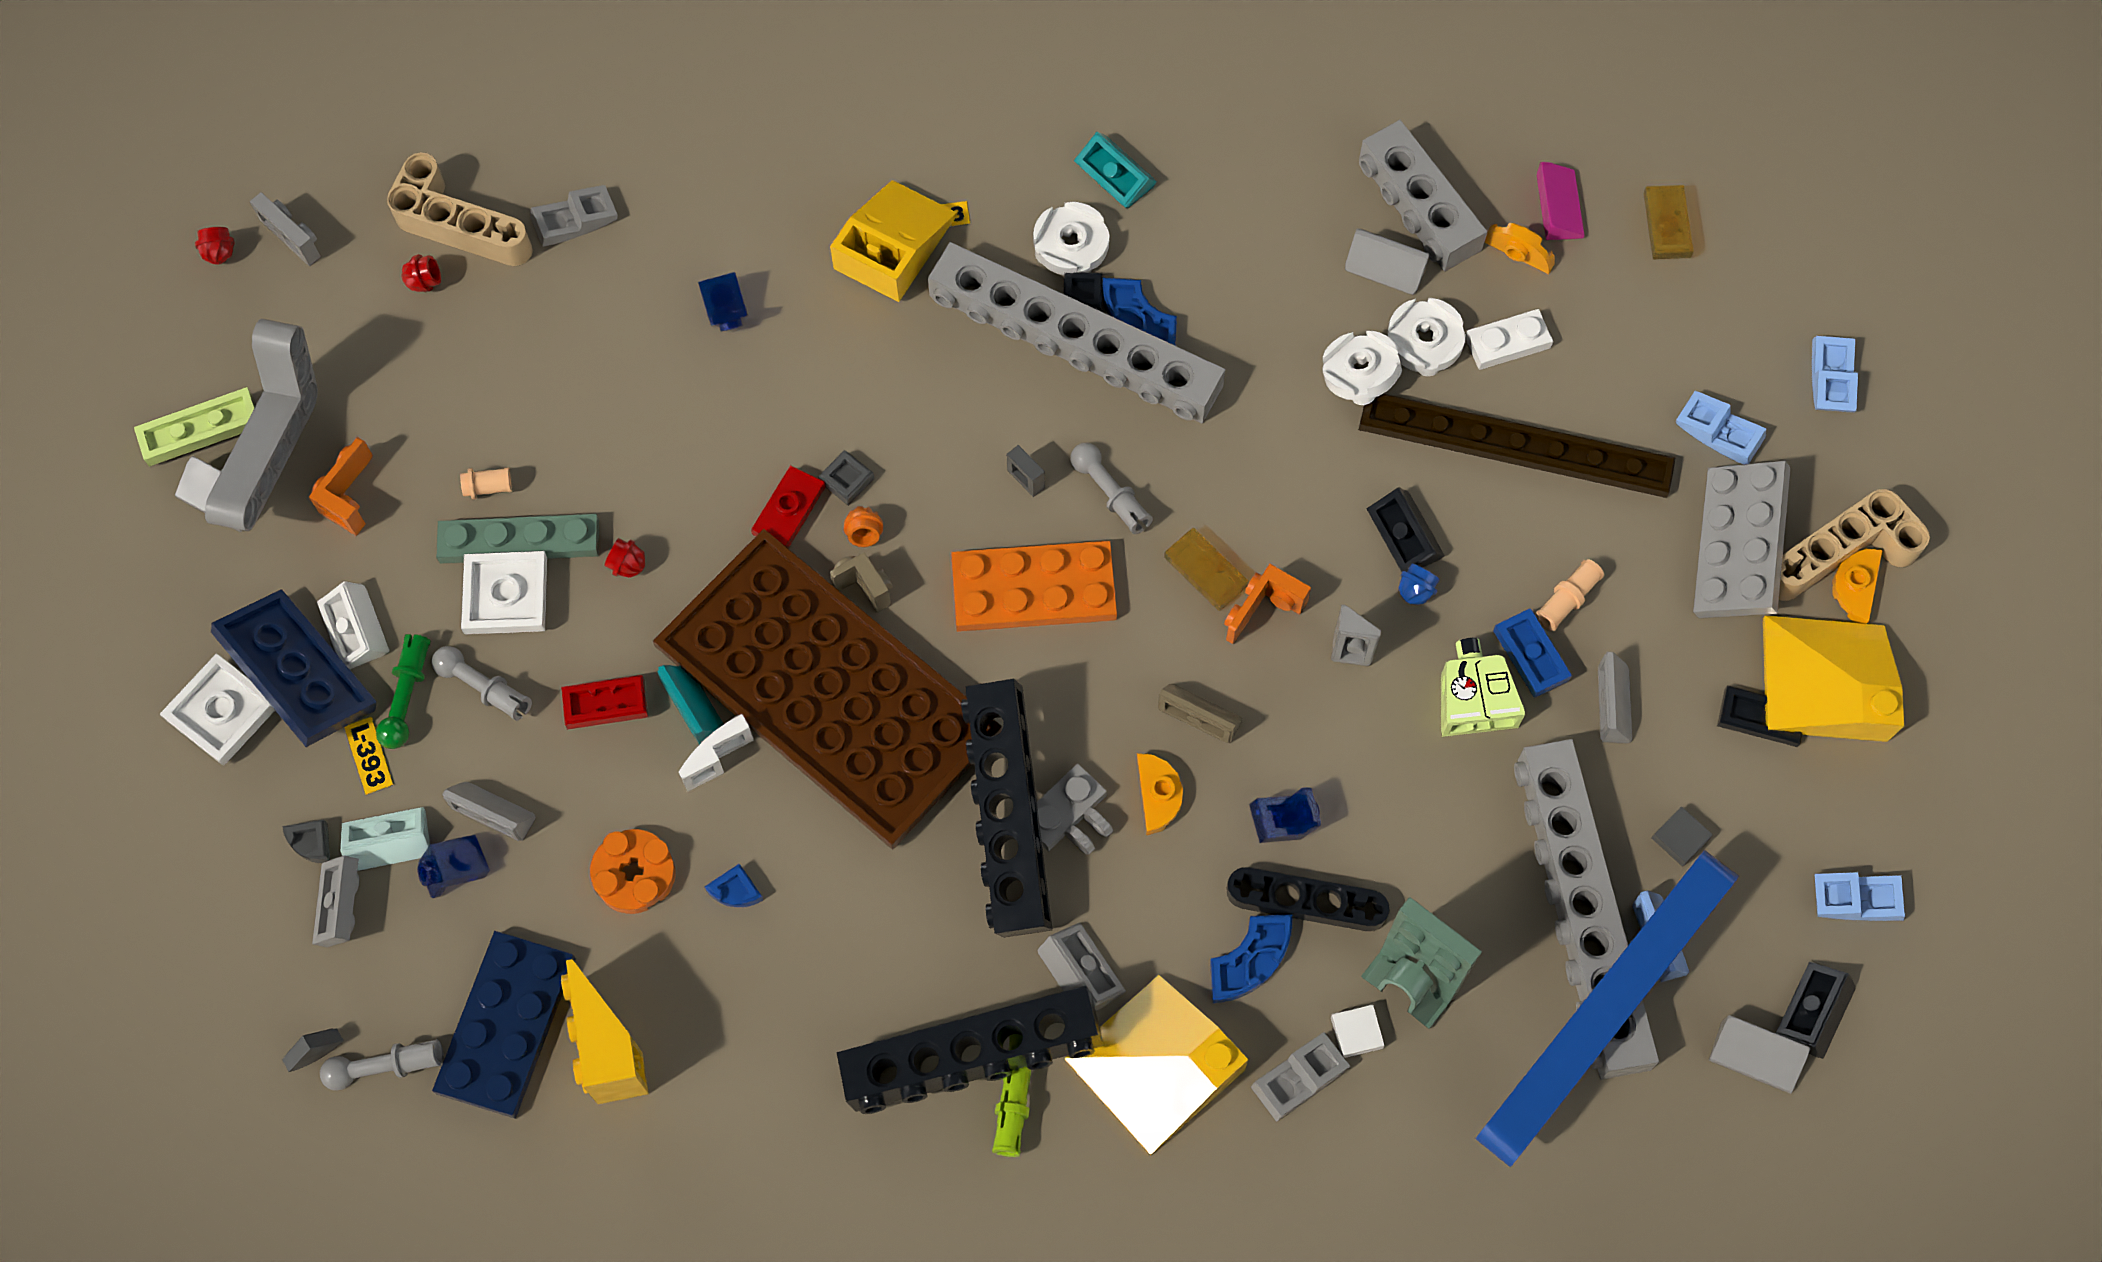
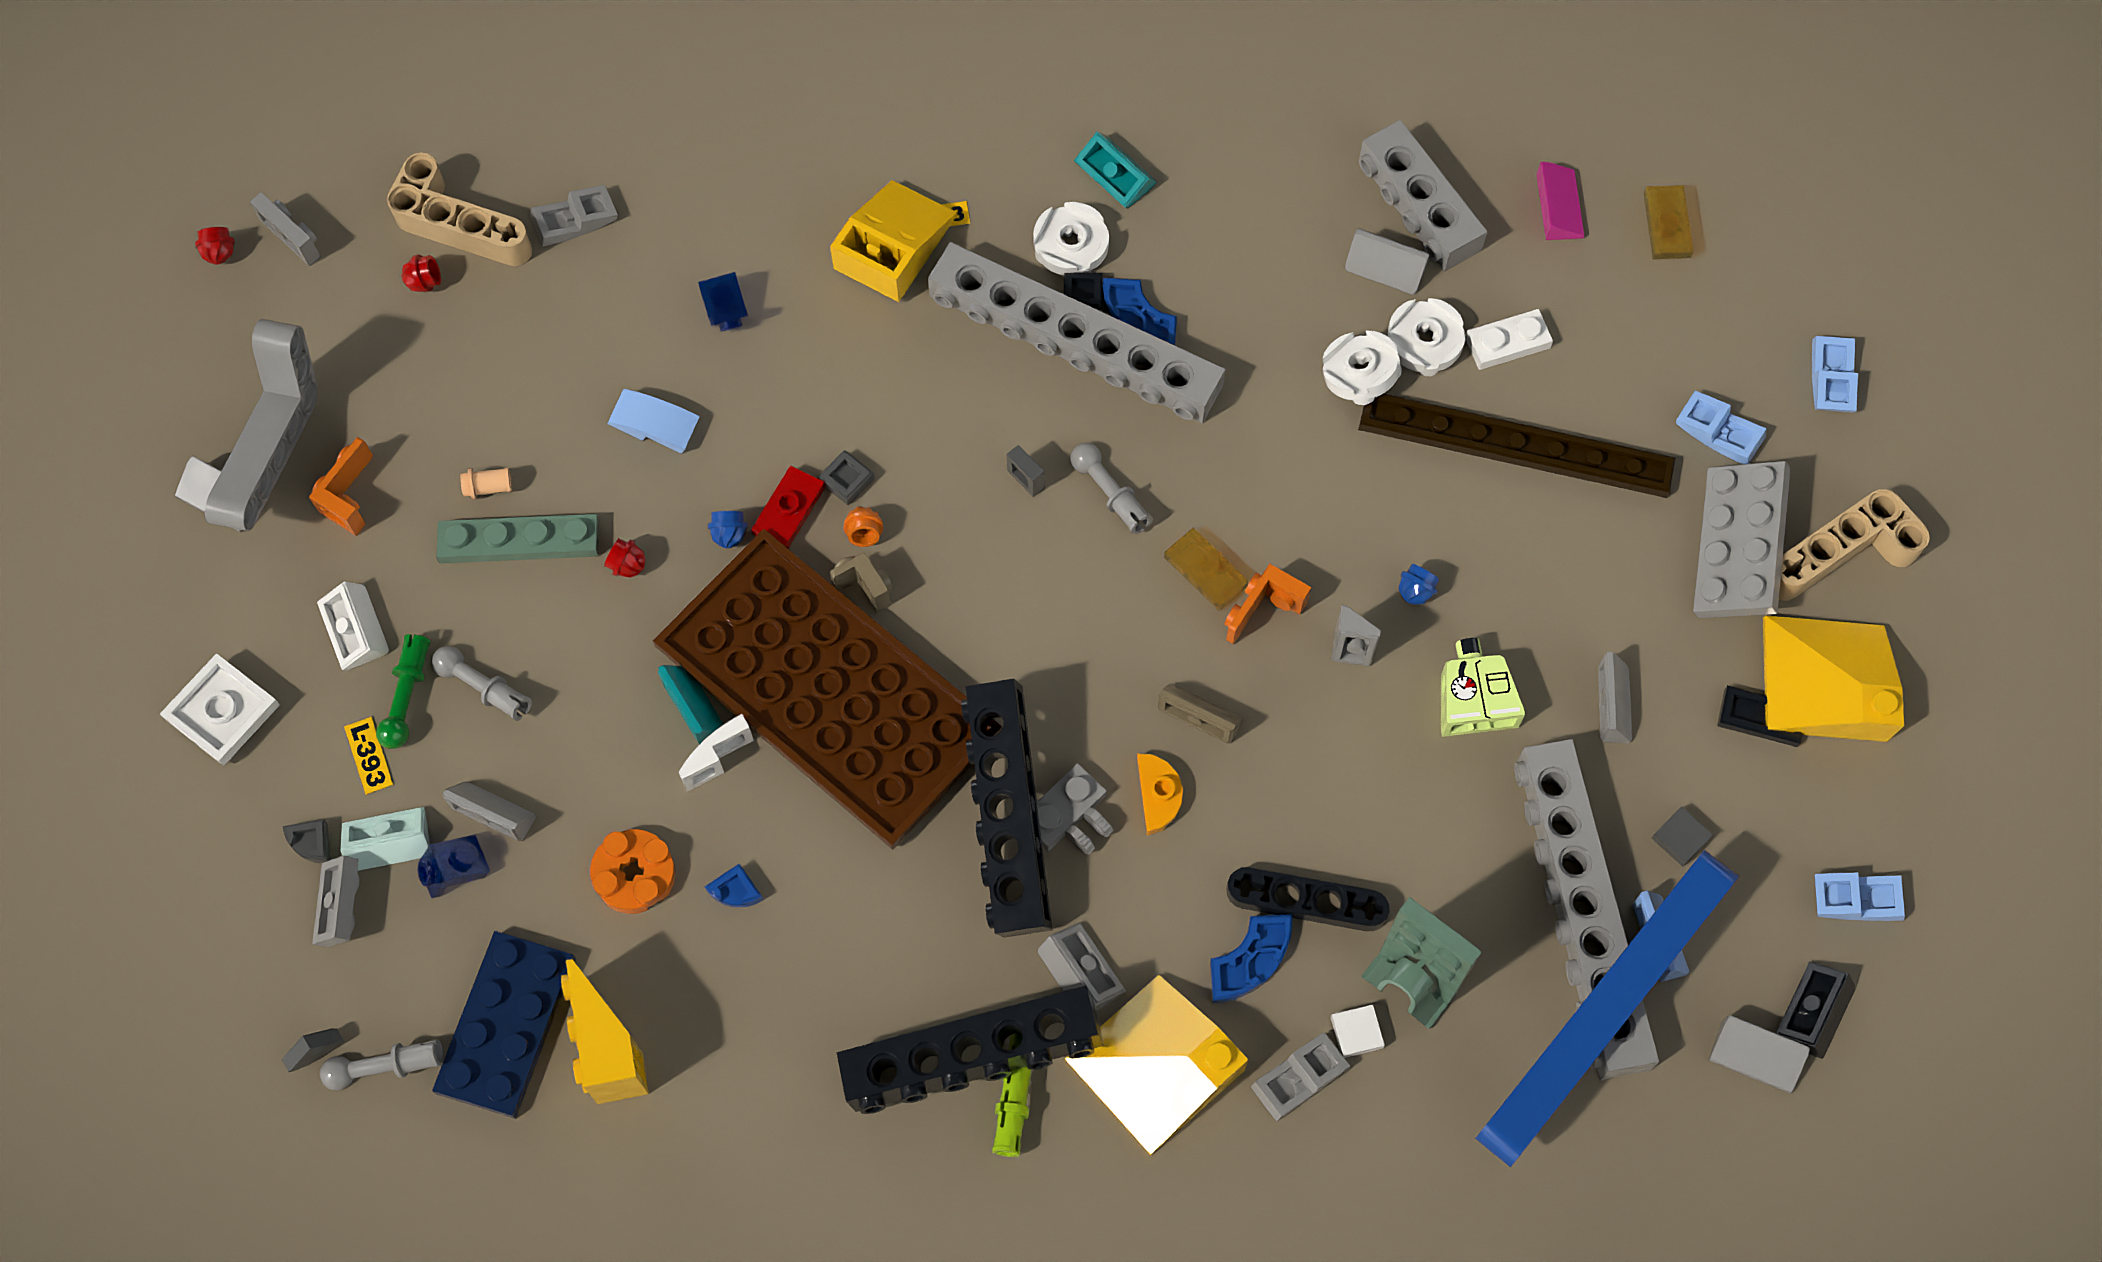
(195, 427): yellowish green plate -> none
(293, 667): dark blue plate -> none
(504, 592): white plate -> none
(604, 702): red plate -> none
(653, 418): none -> light blue slope
(727, 528): none -> blue plate
(1033, 586): orange plate -> none
(1285, 816): clear blue bracket -> none
(1405, 530): black slope -> none
(1520, 245): light orange plate -> none
(1532, 653): blue plate -> none
(1569, 595): light nougat pin -> none
(1856, 582): light orange plate -> none

